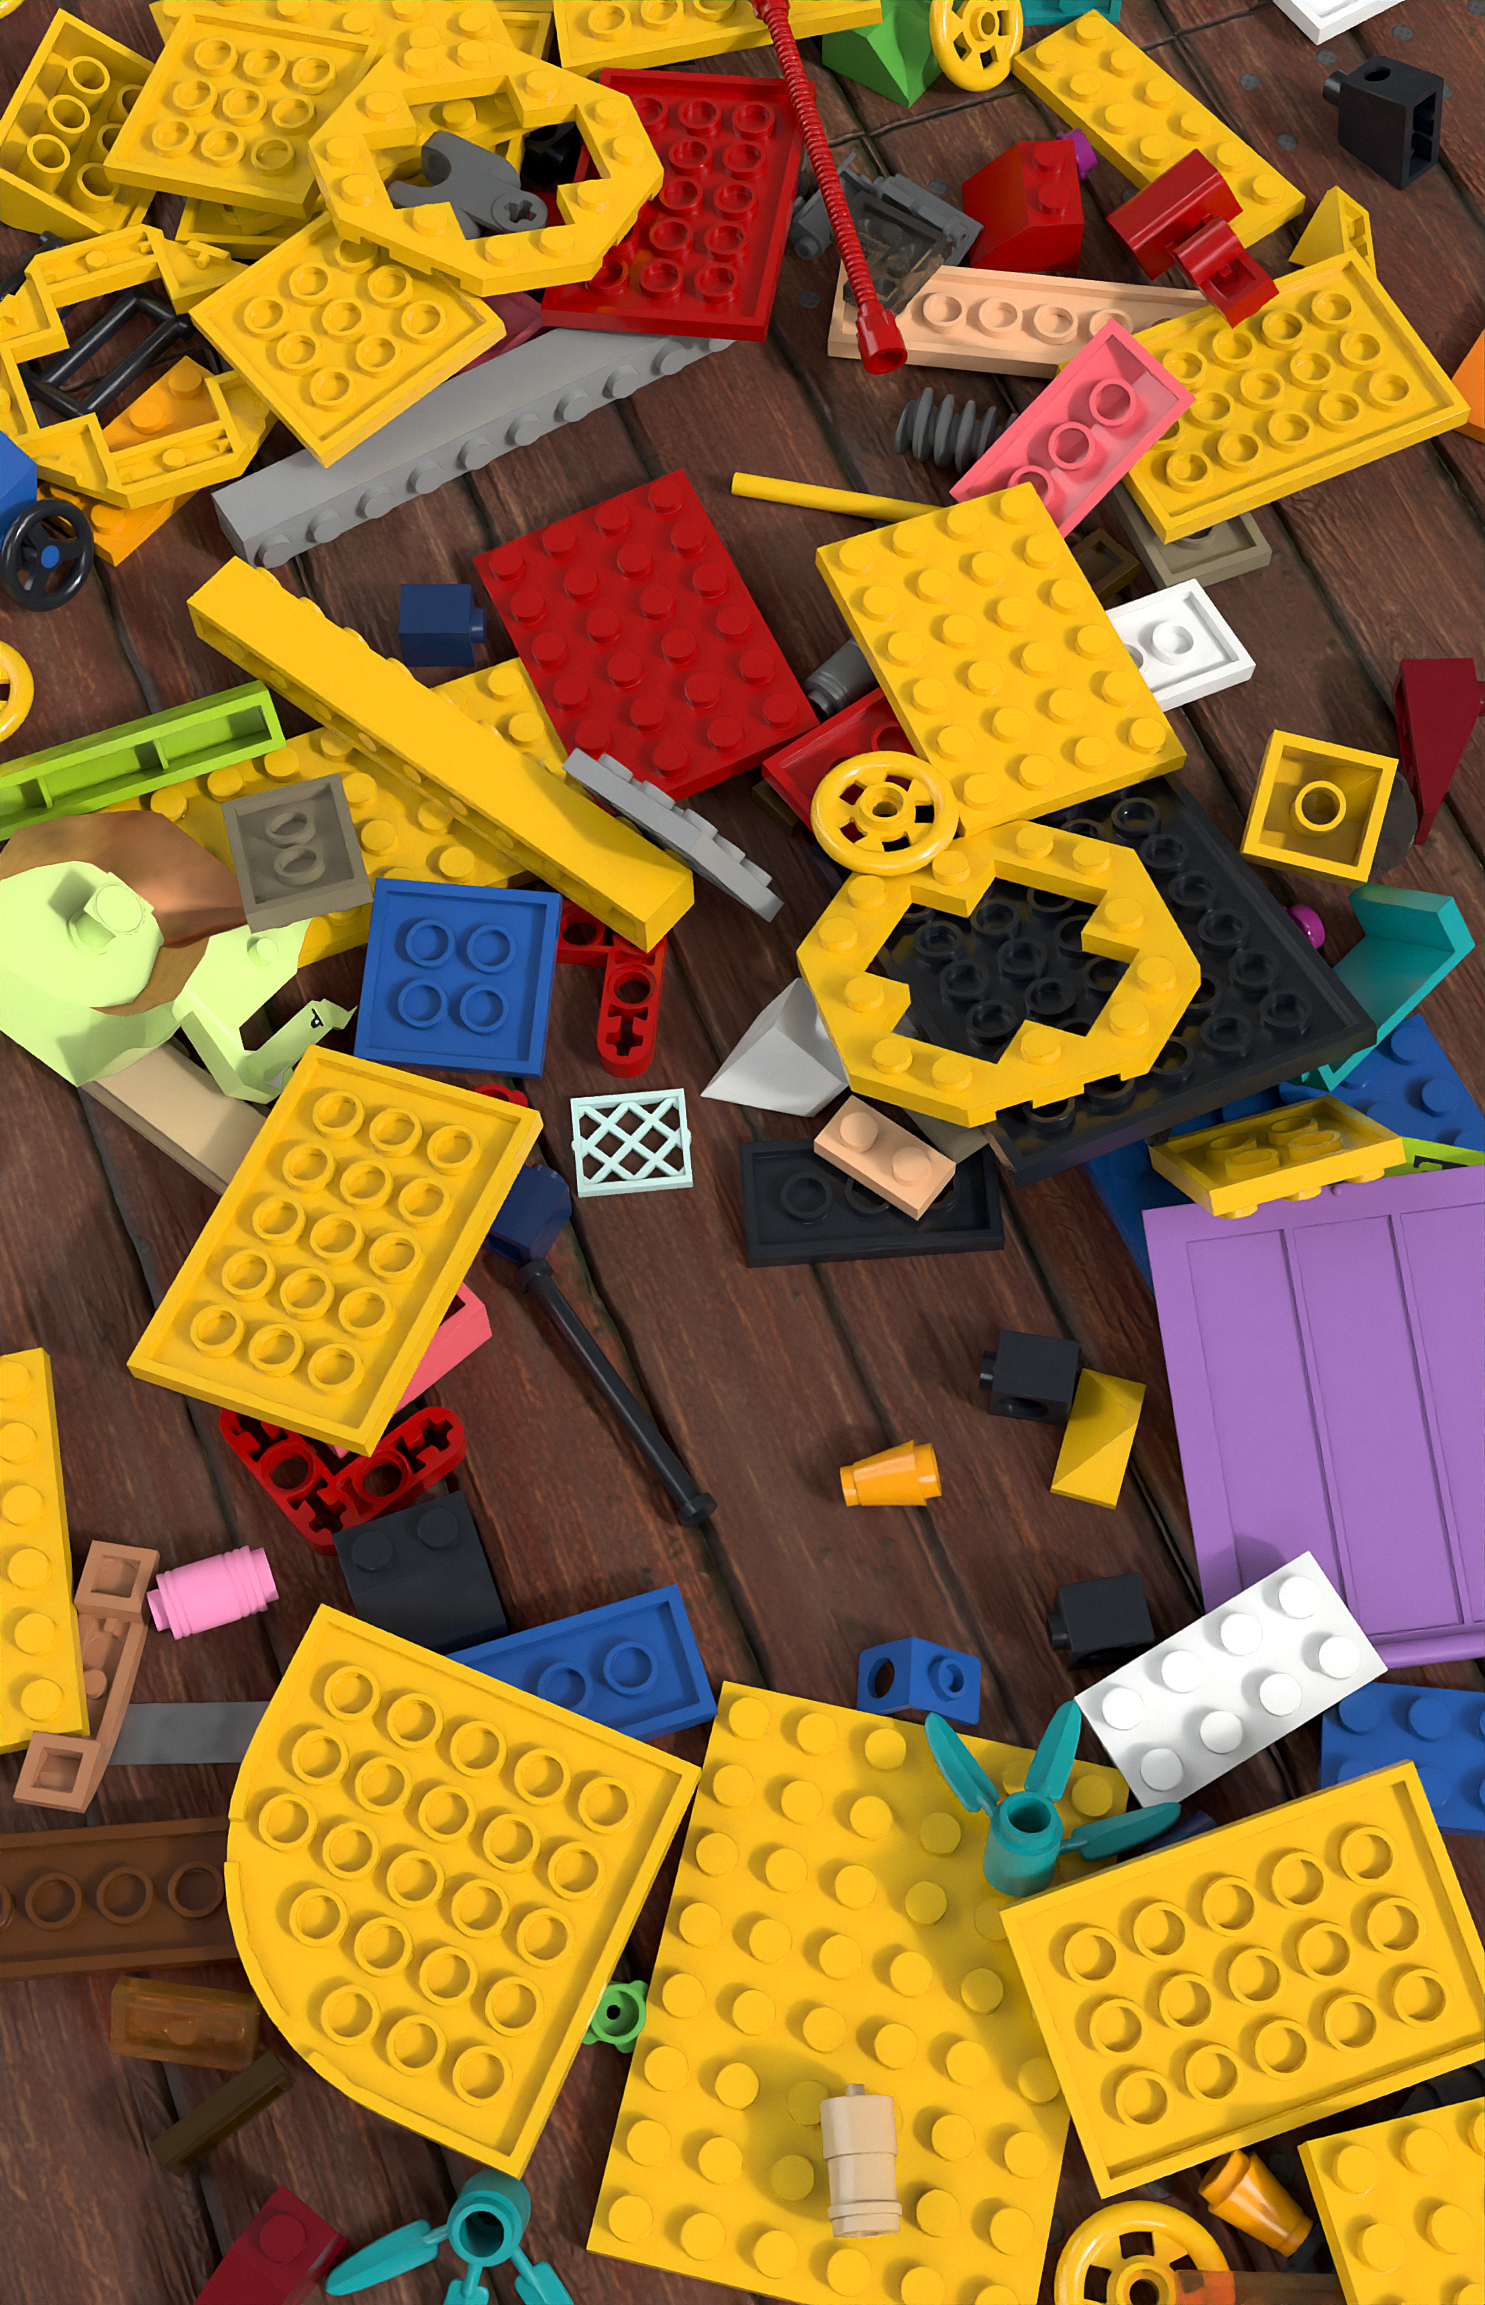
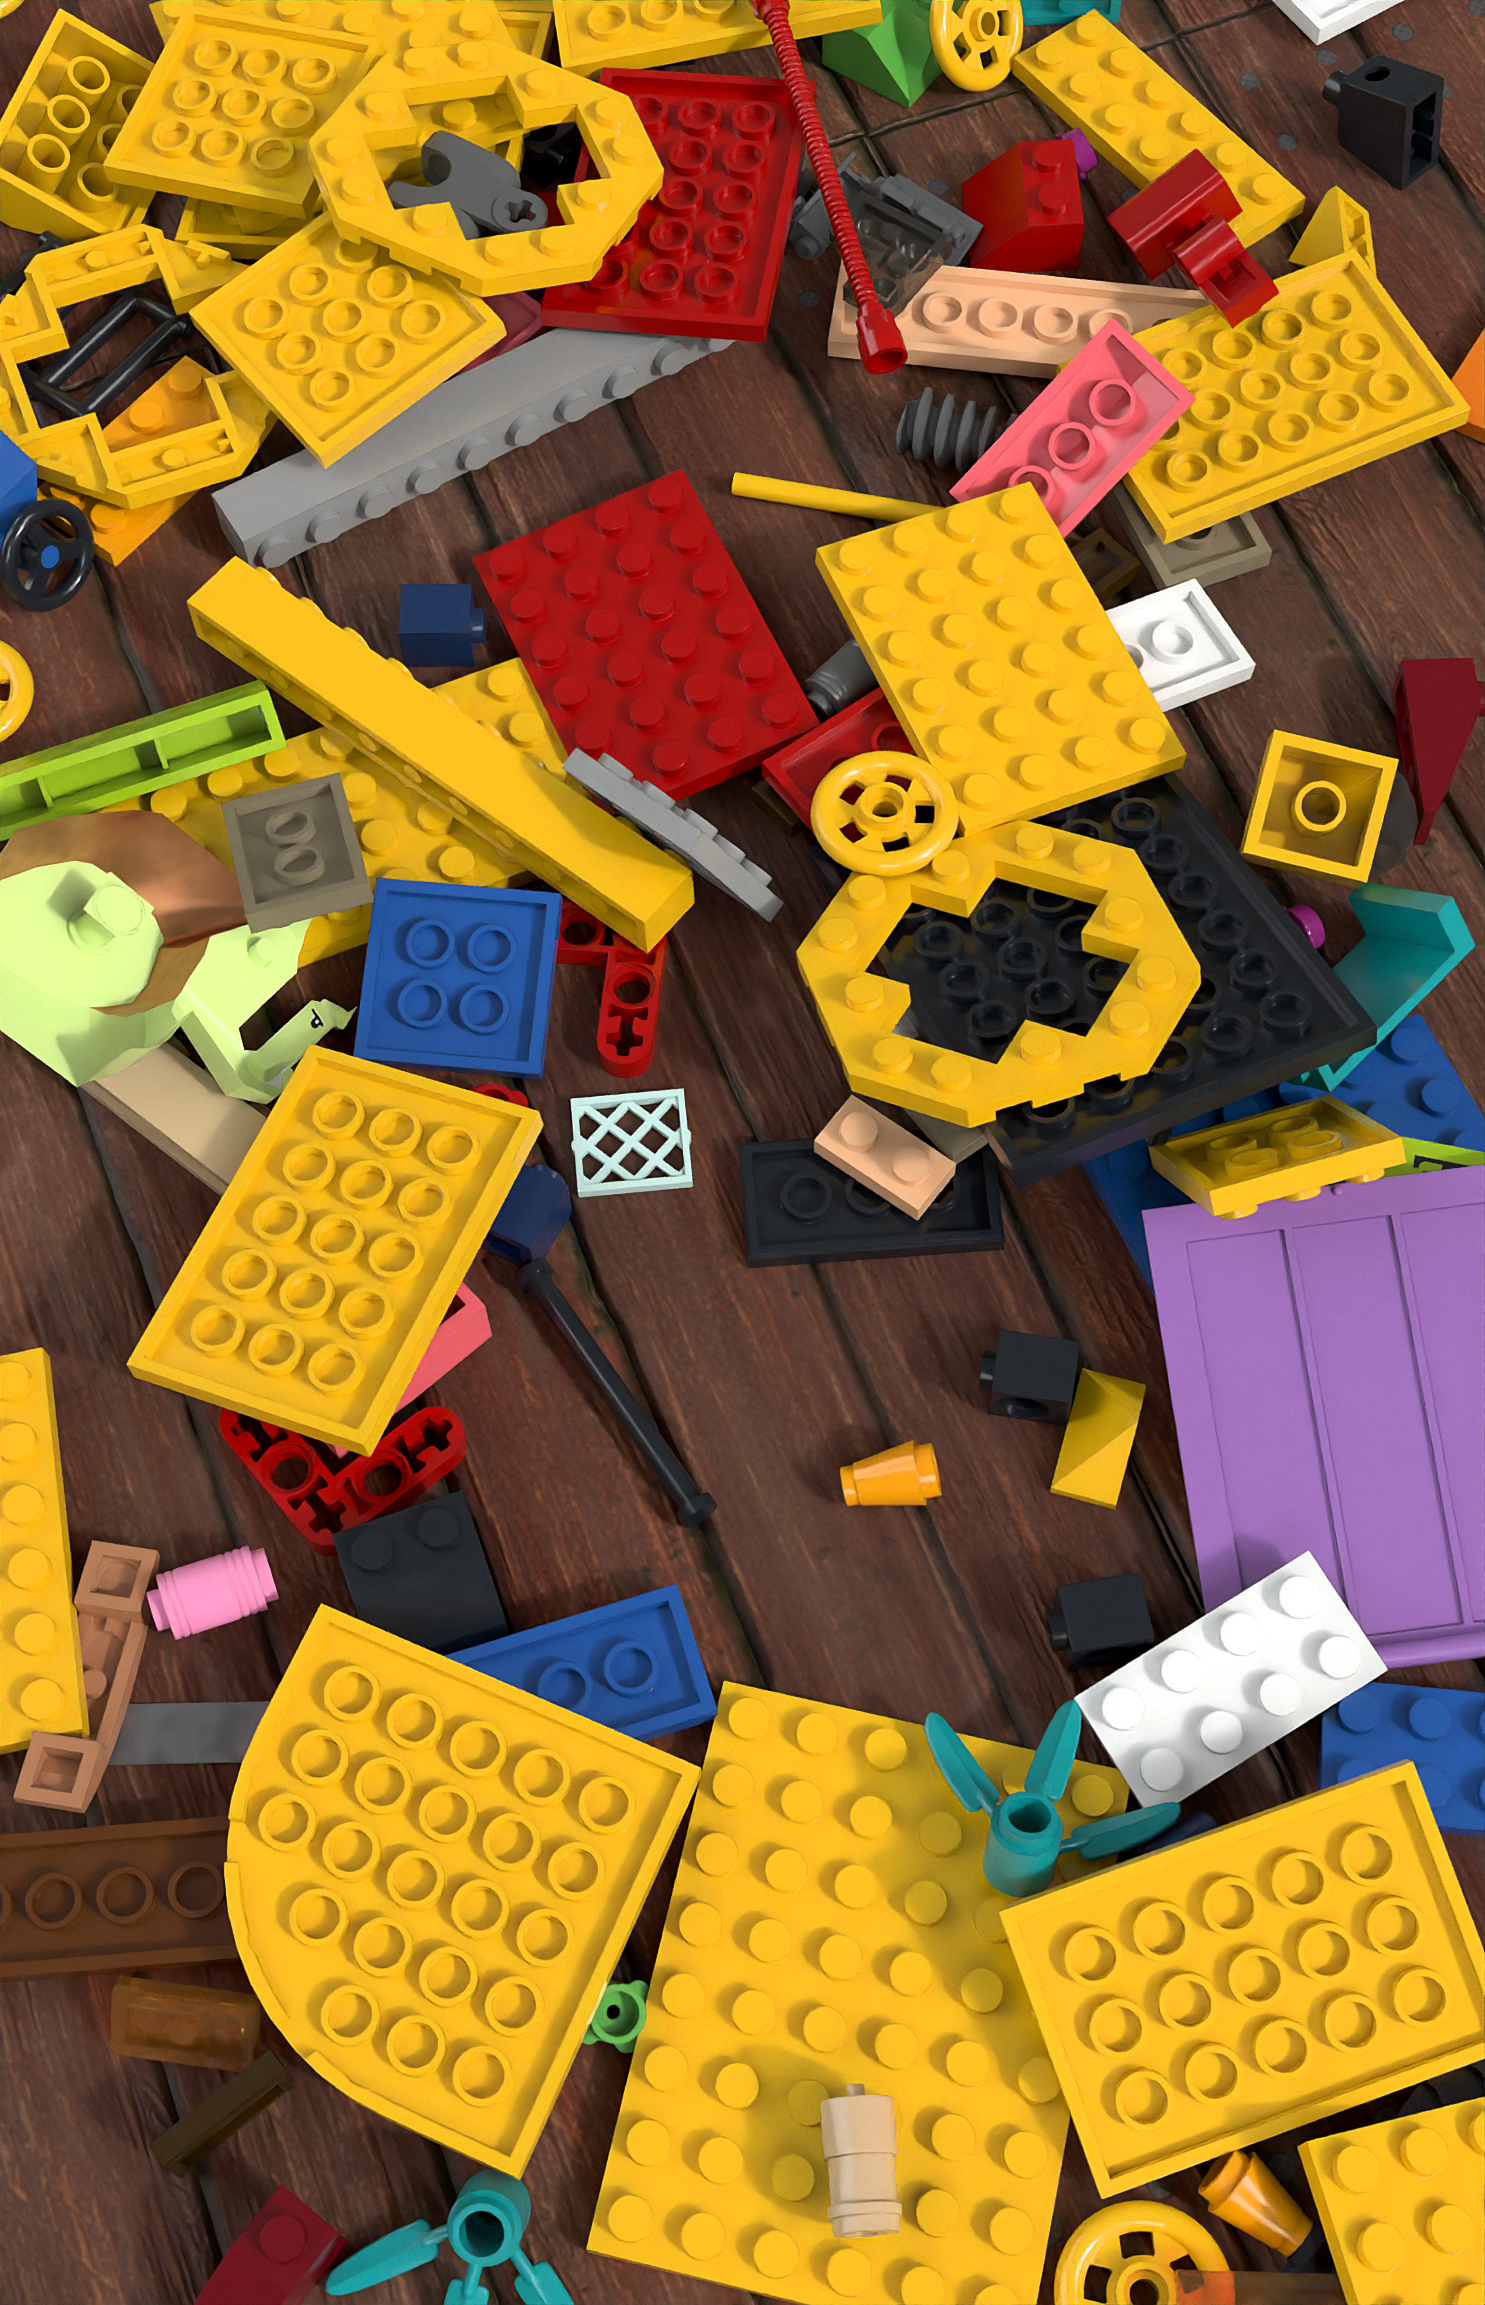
(783, 1060): white slope -> none
(924, 1679): blue bracket -> none

